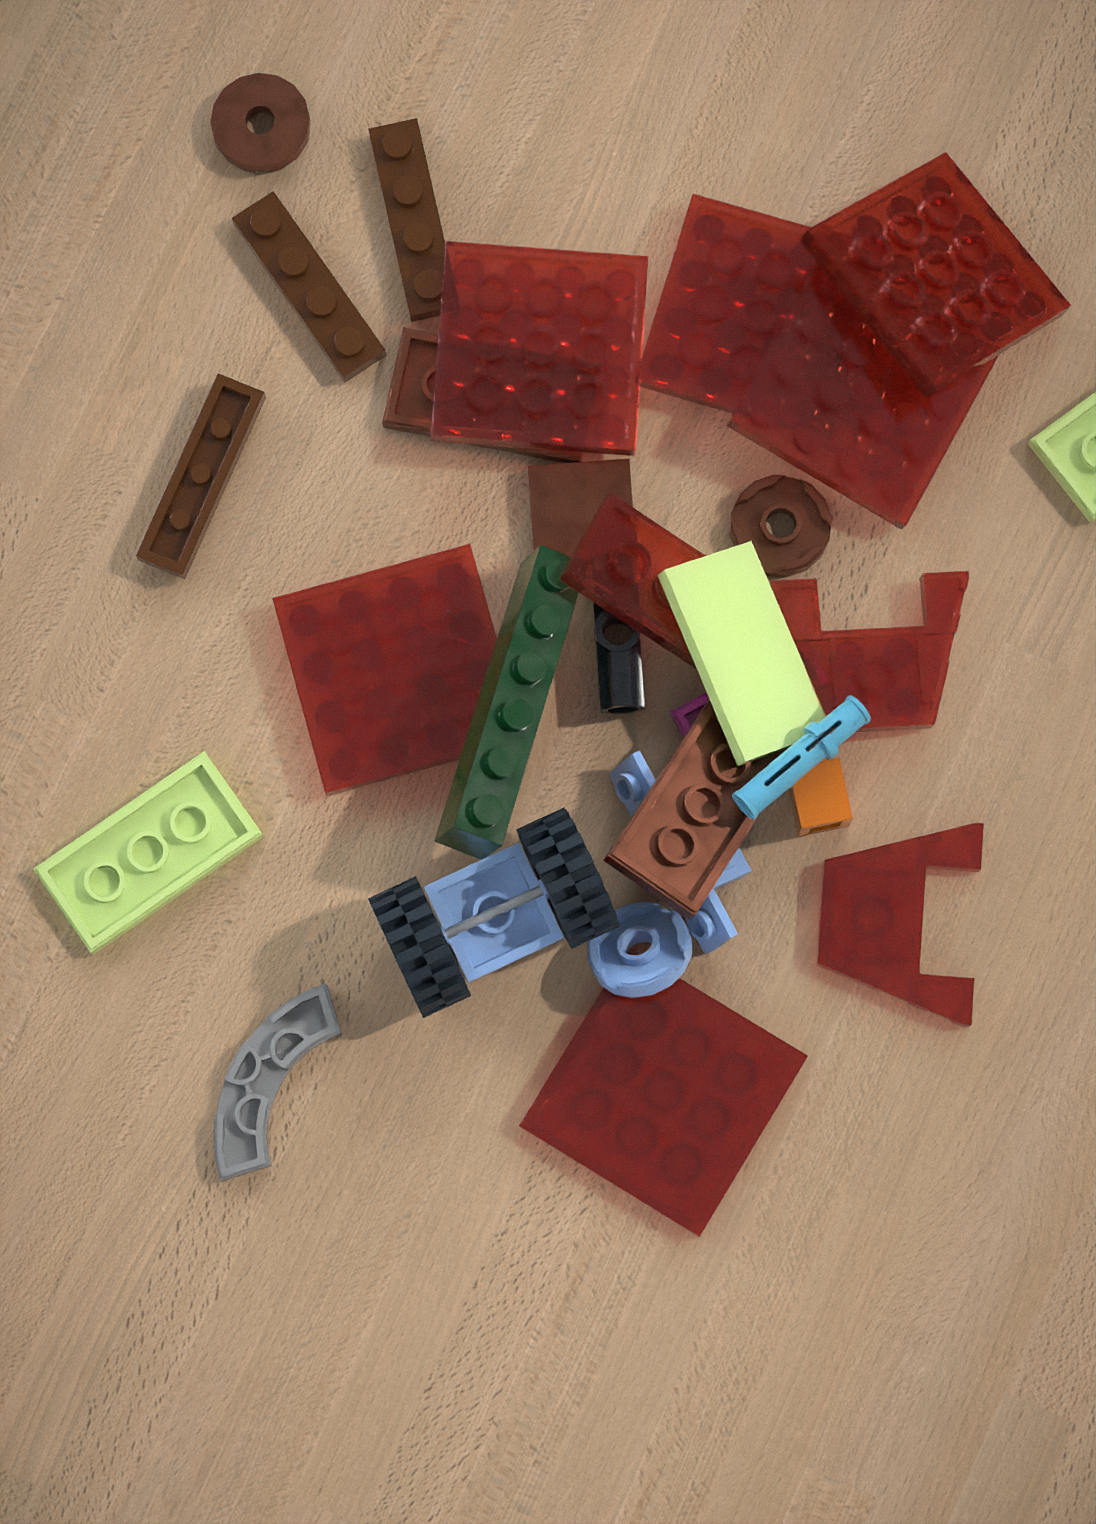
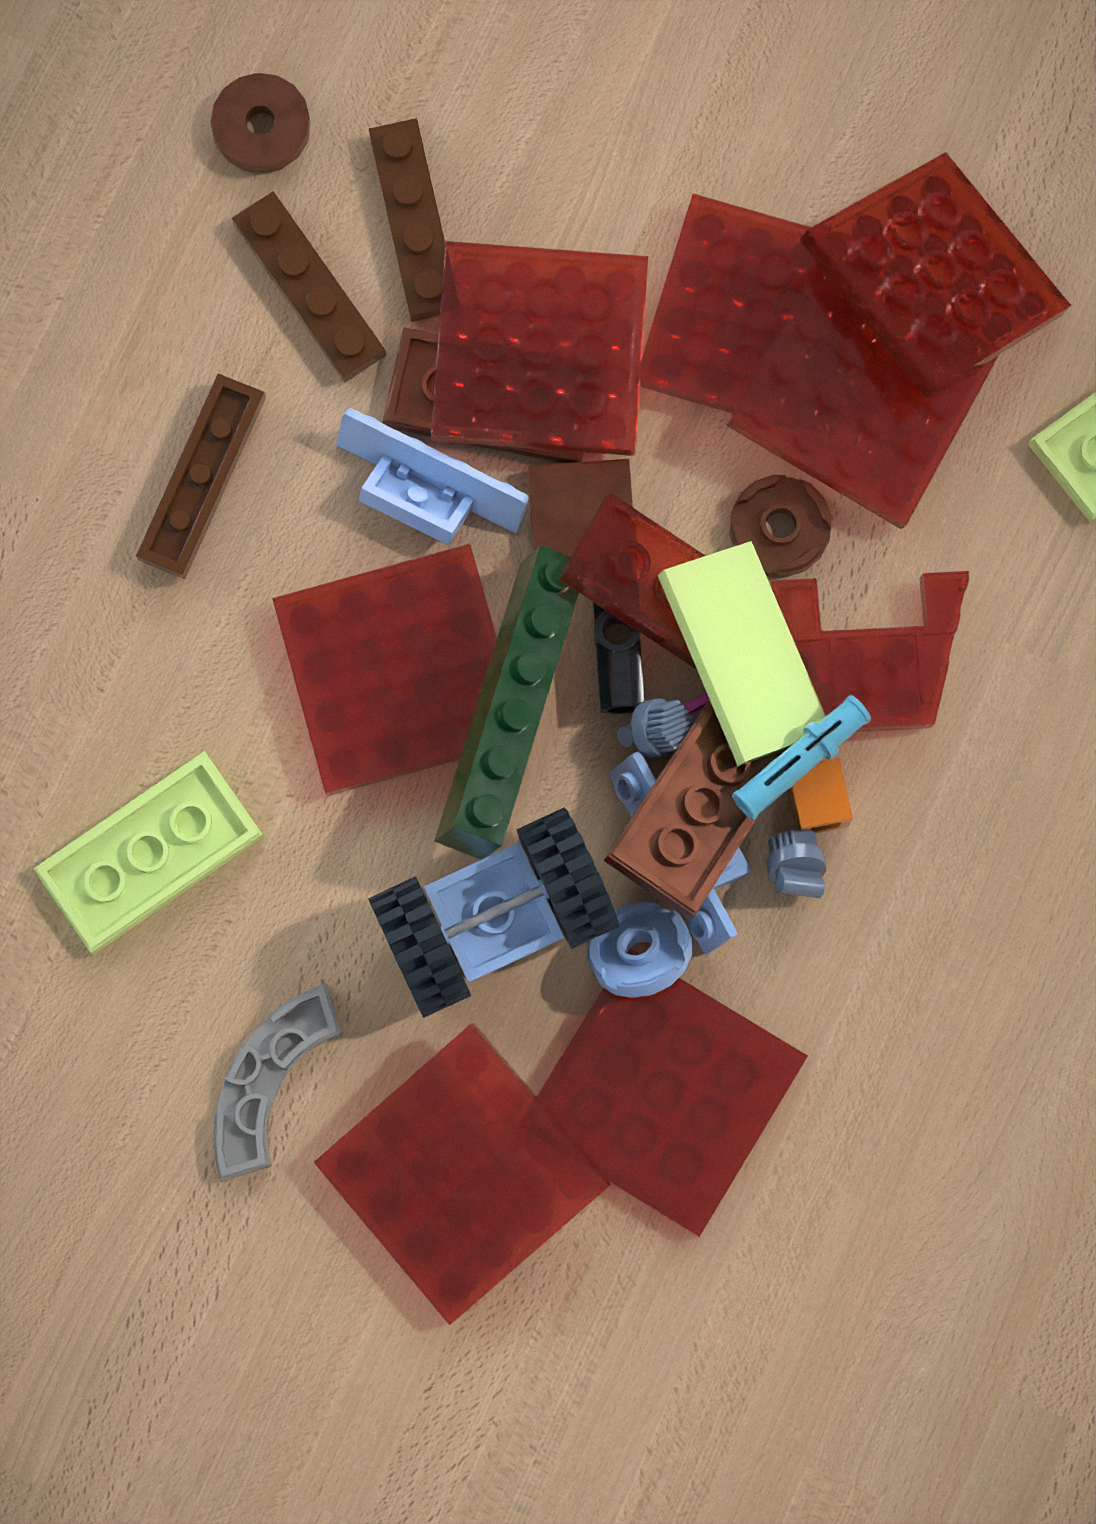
(424, 484): none -> light blue bracket
(462, 1173): none -> clear red plate
(656, 727): none -> sand blue piece
(796, 864): none -> sand blue piece
(876, 918): clear red wing -> none

